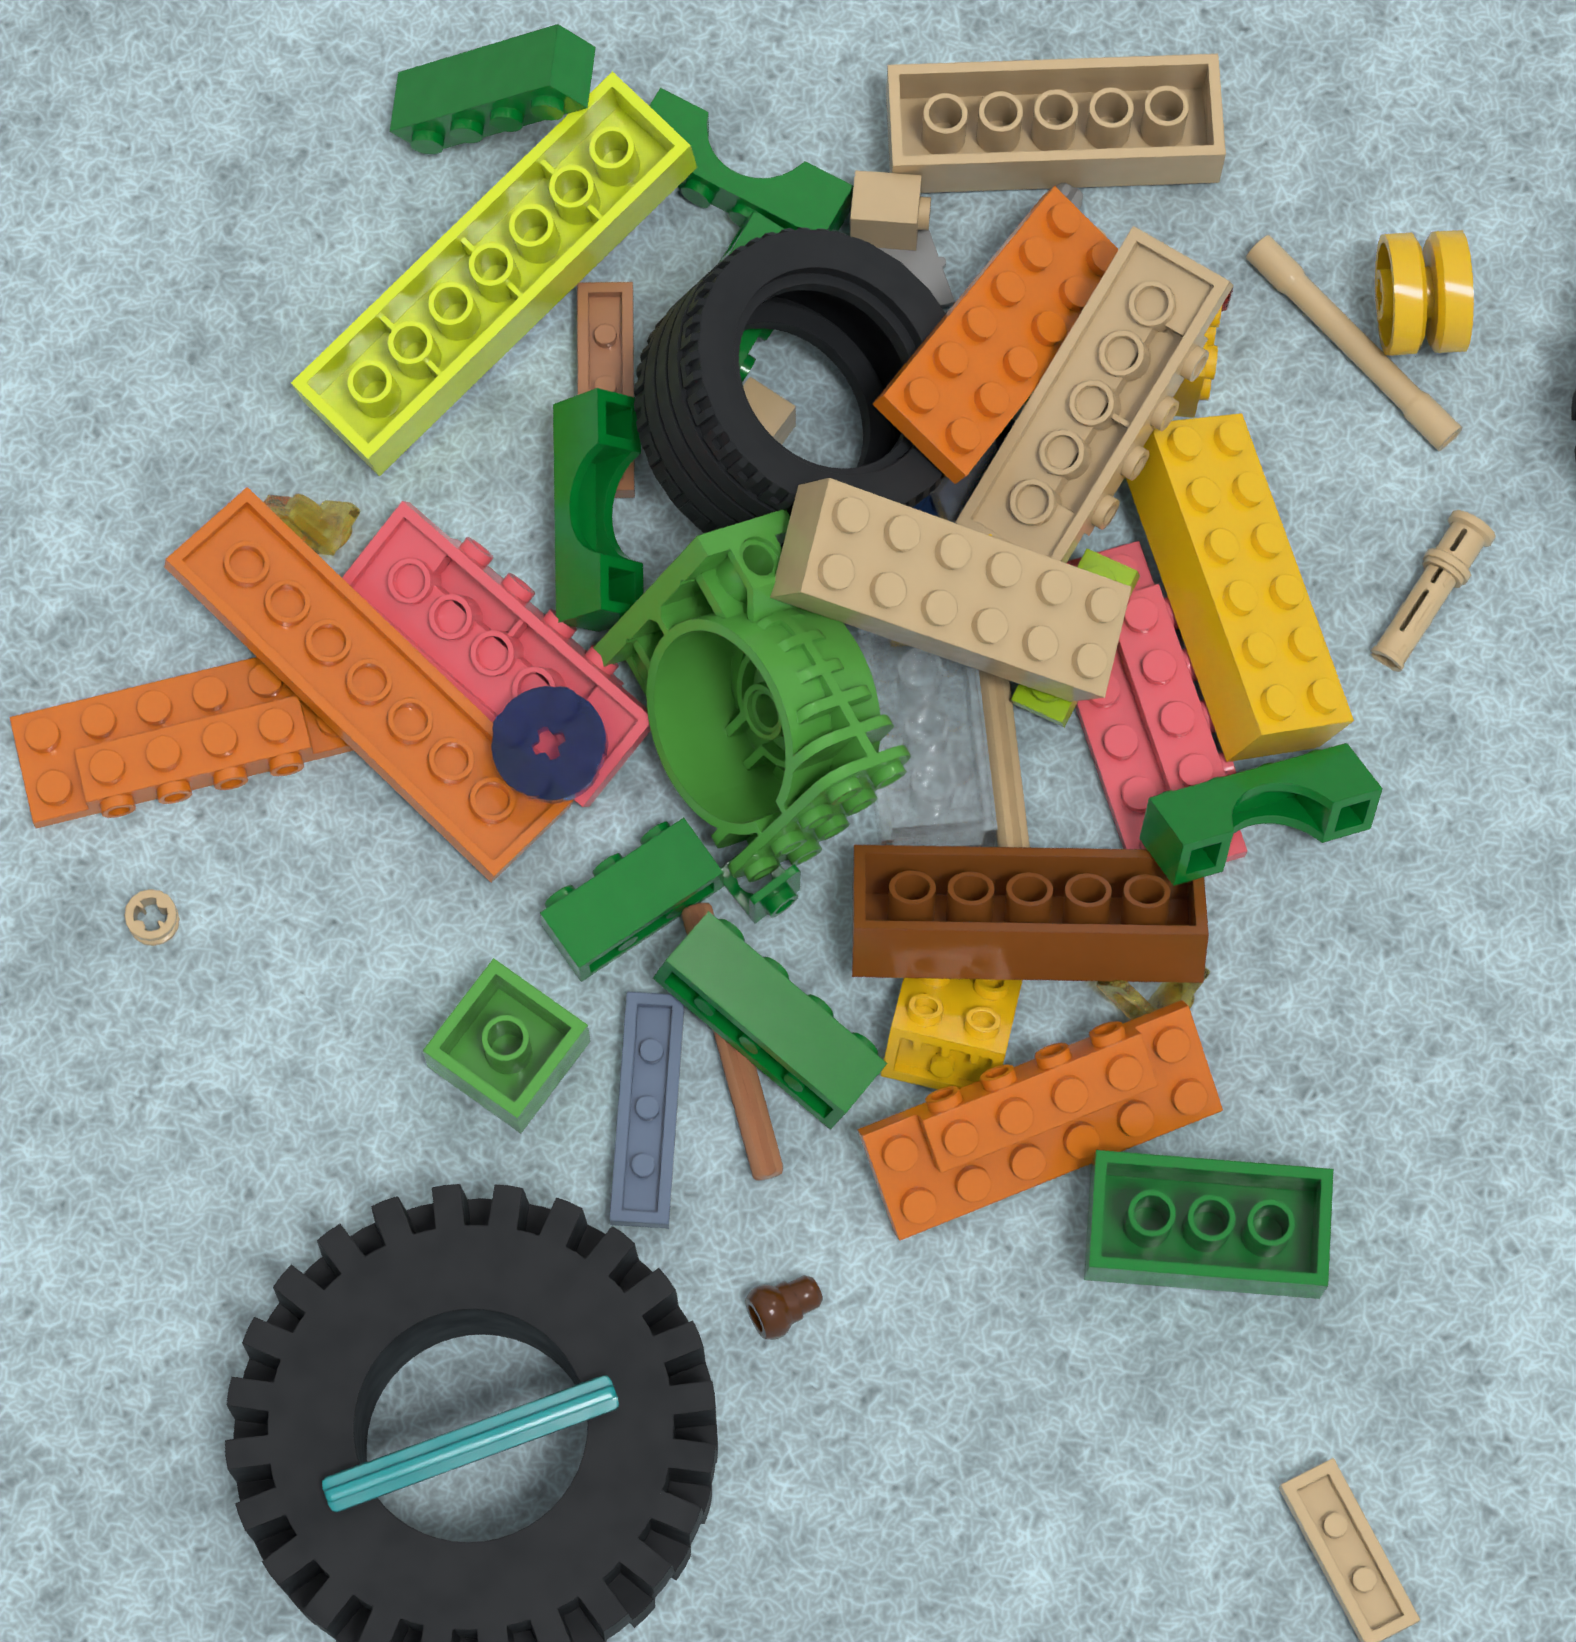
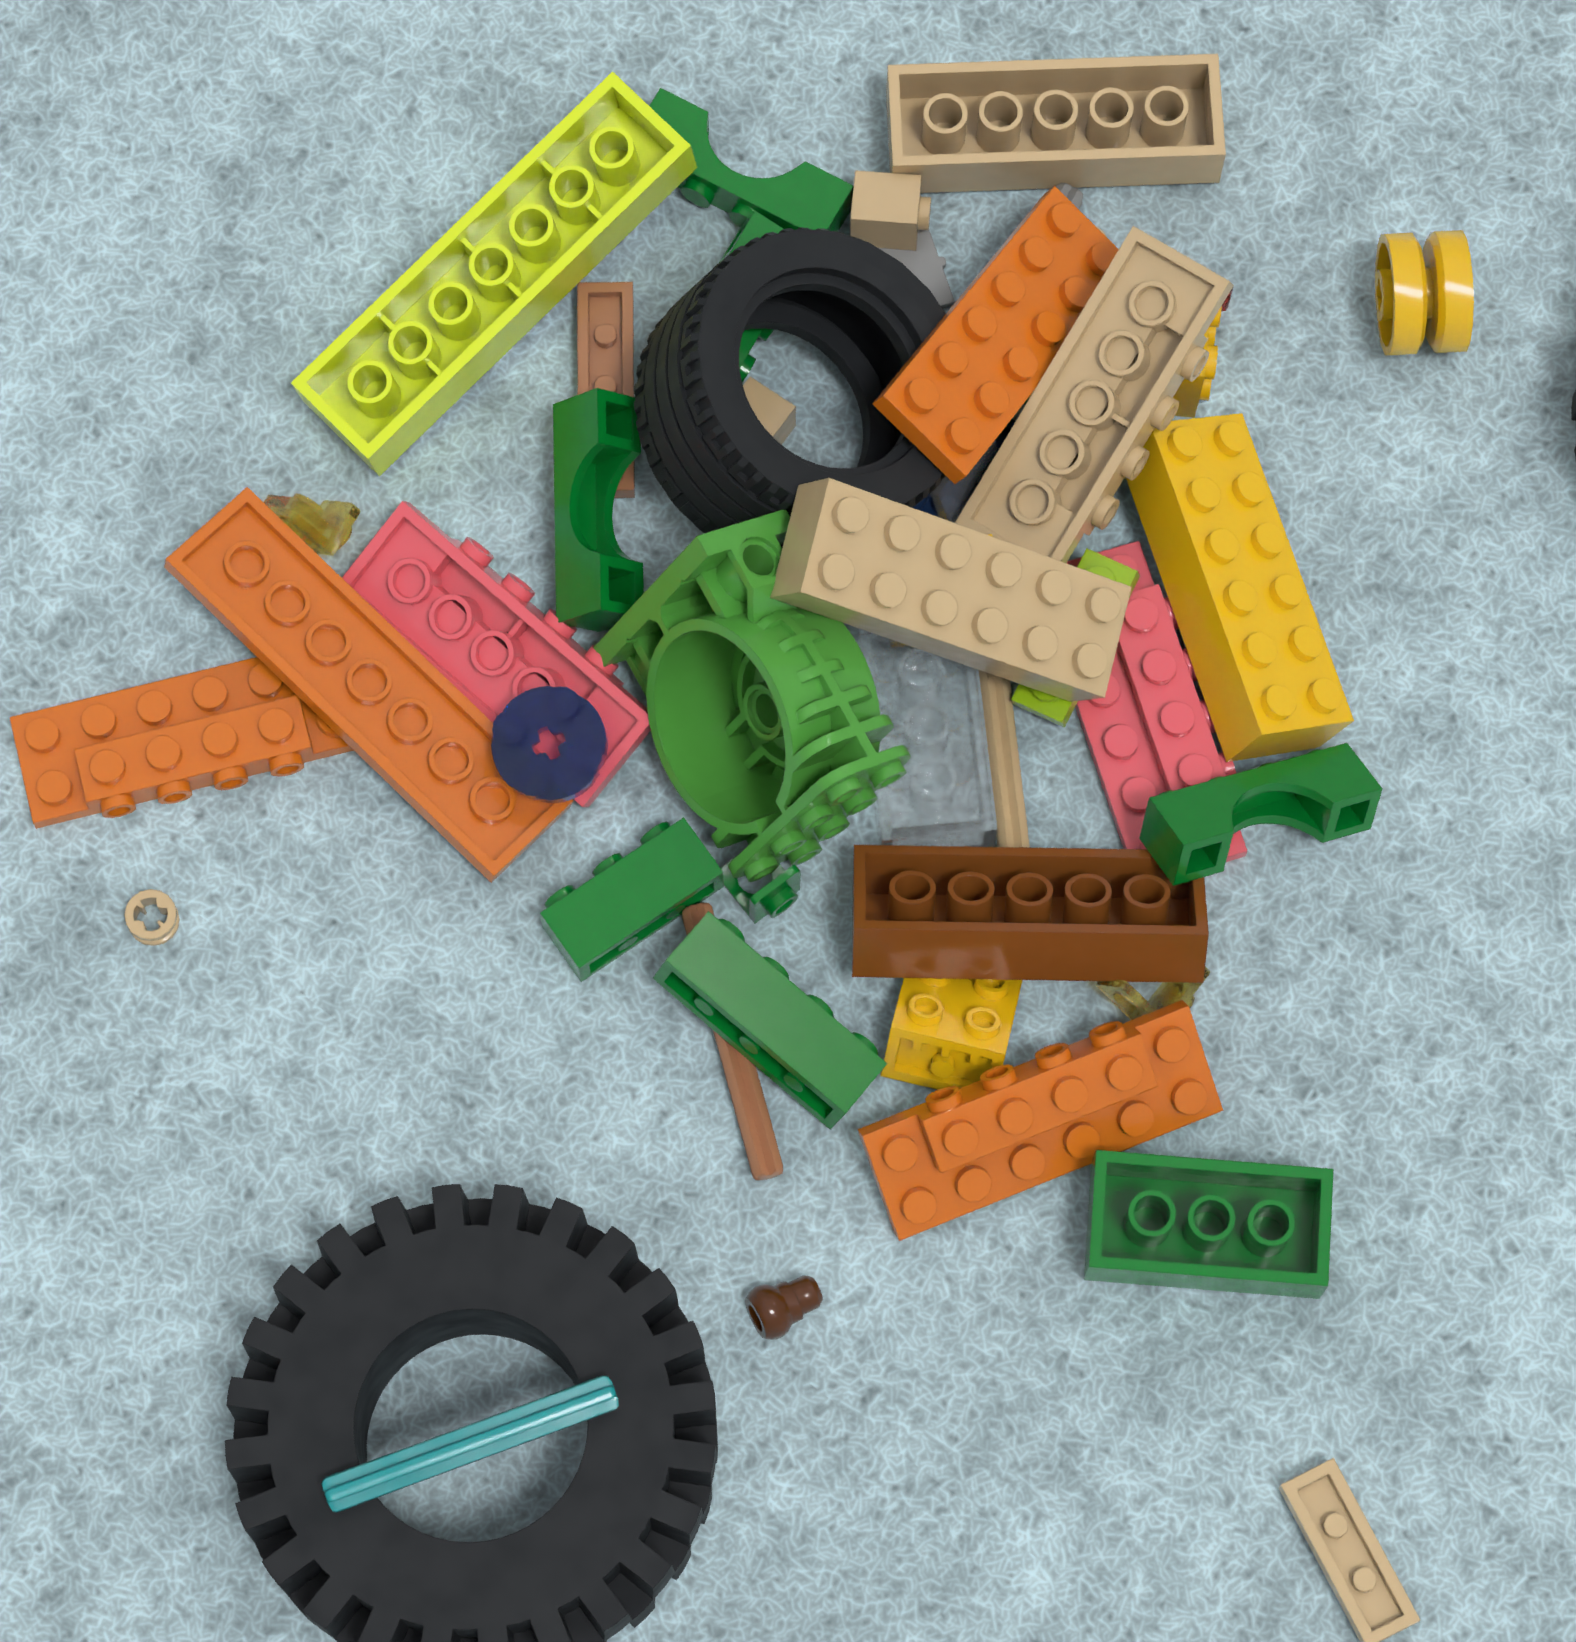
(493, 89): green brick -> none
(507, 1045): bright green brick -> none
(647, 1111): sand blue plate -> none
(1292, 281): tan piece -> none
(1445, 569): tan pin -> none

